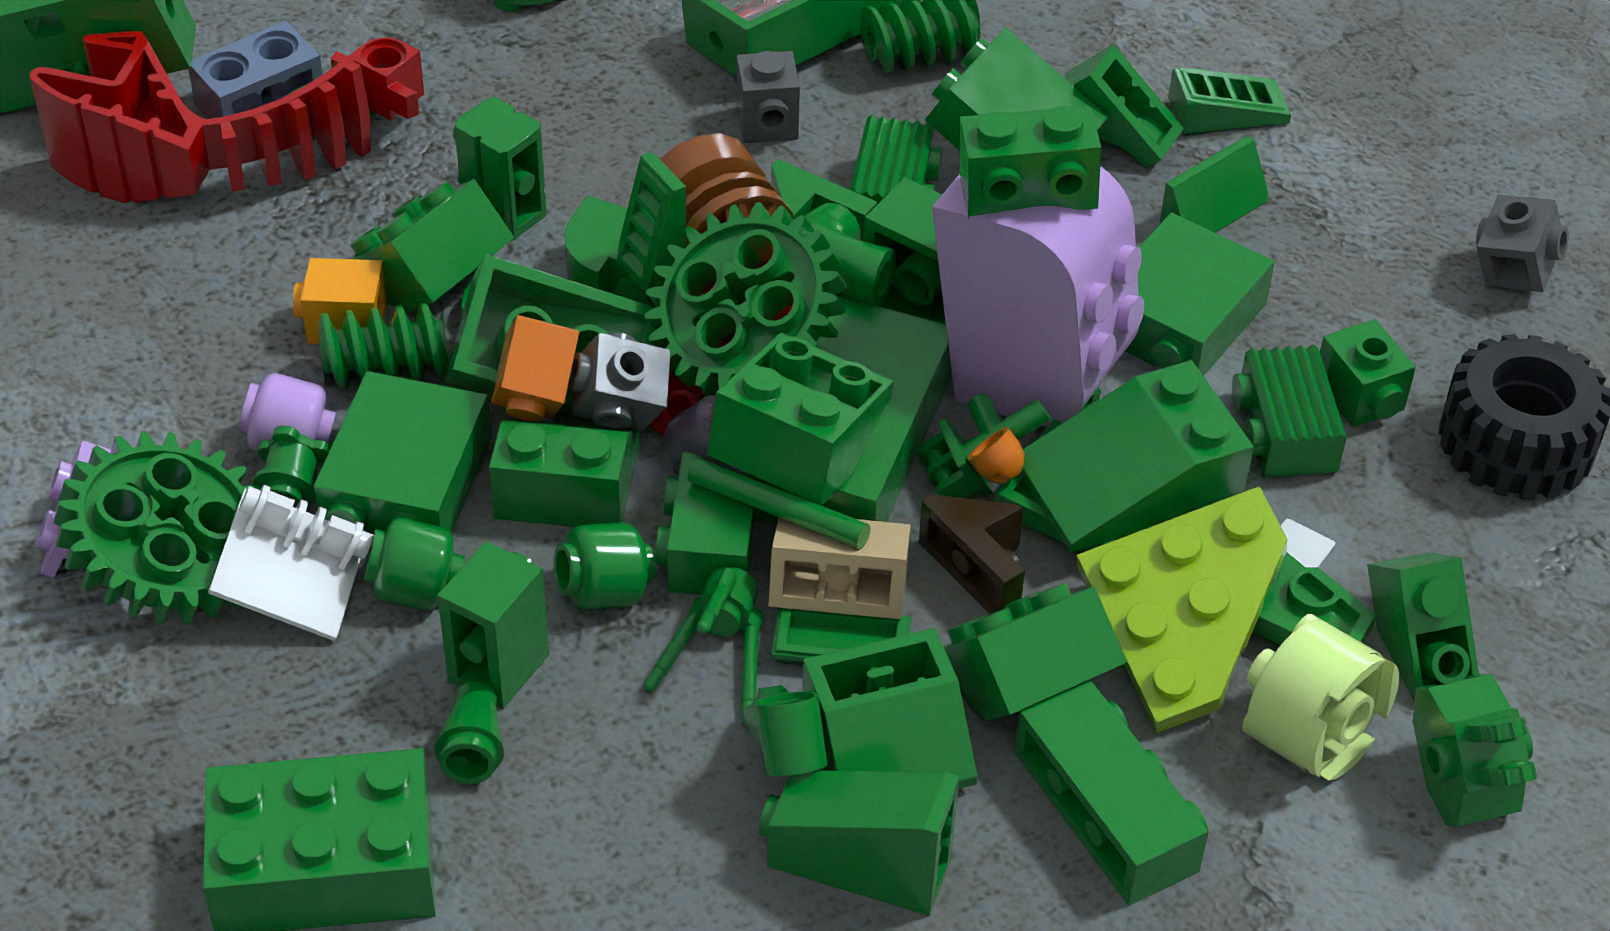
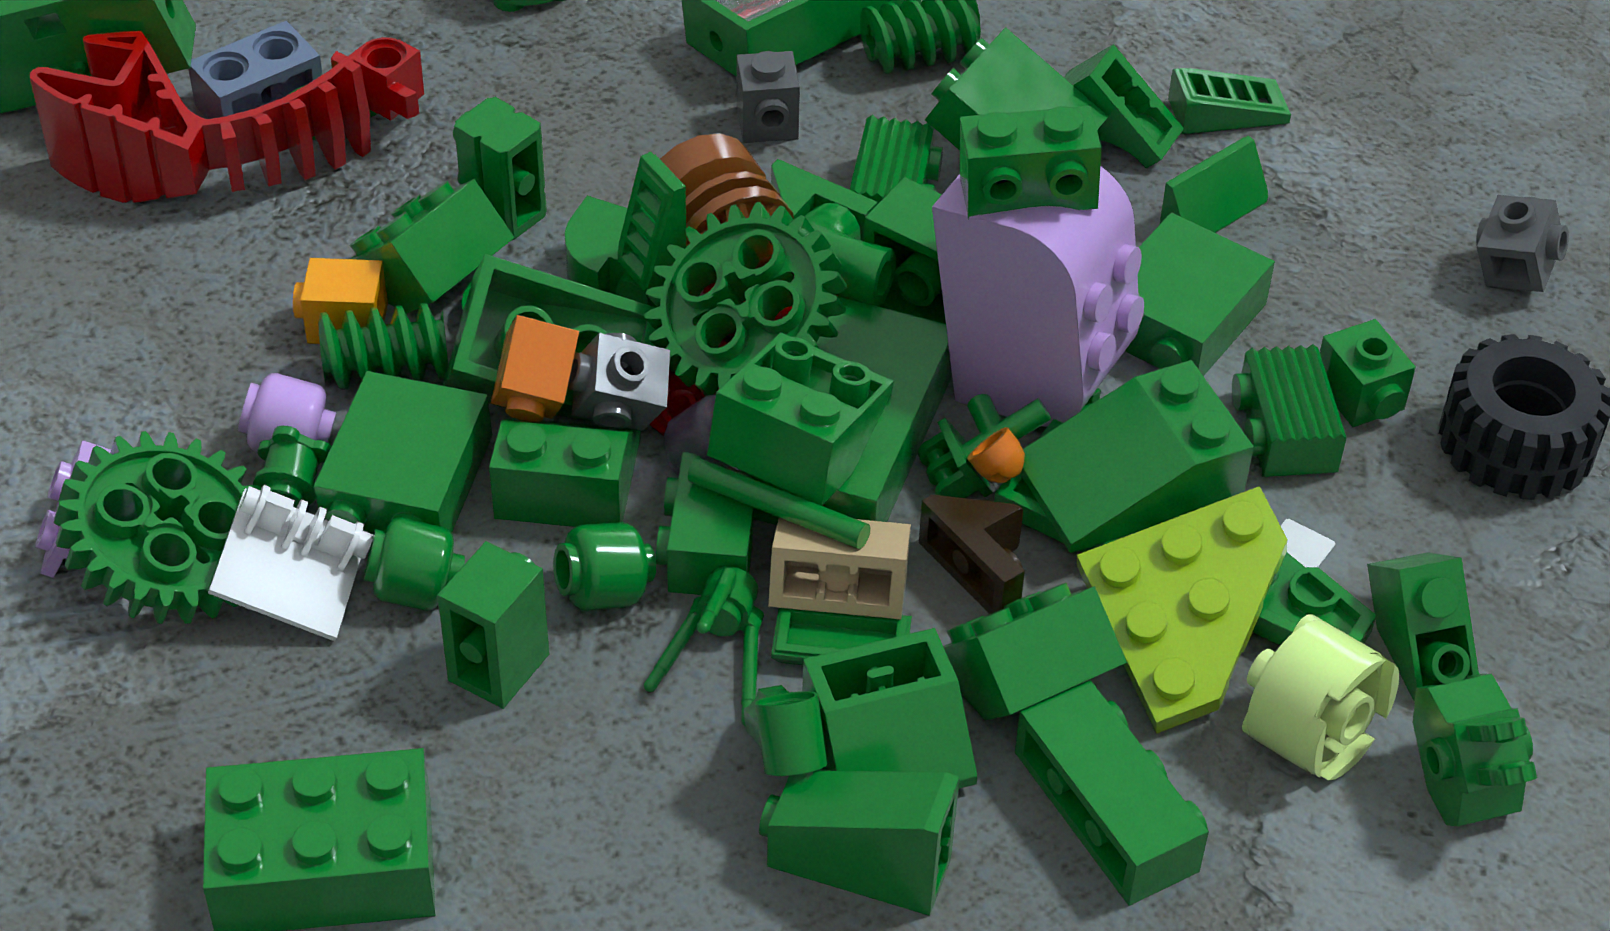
(471, 737): green cone -> none

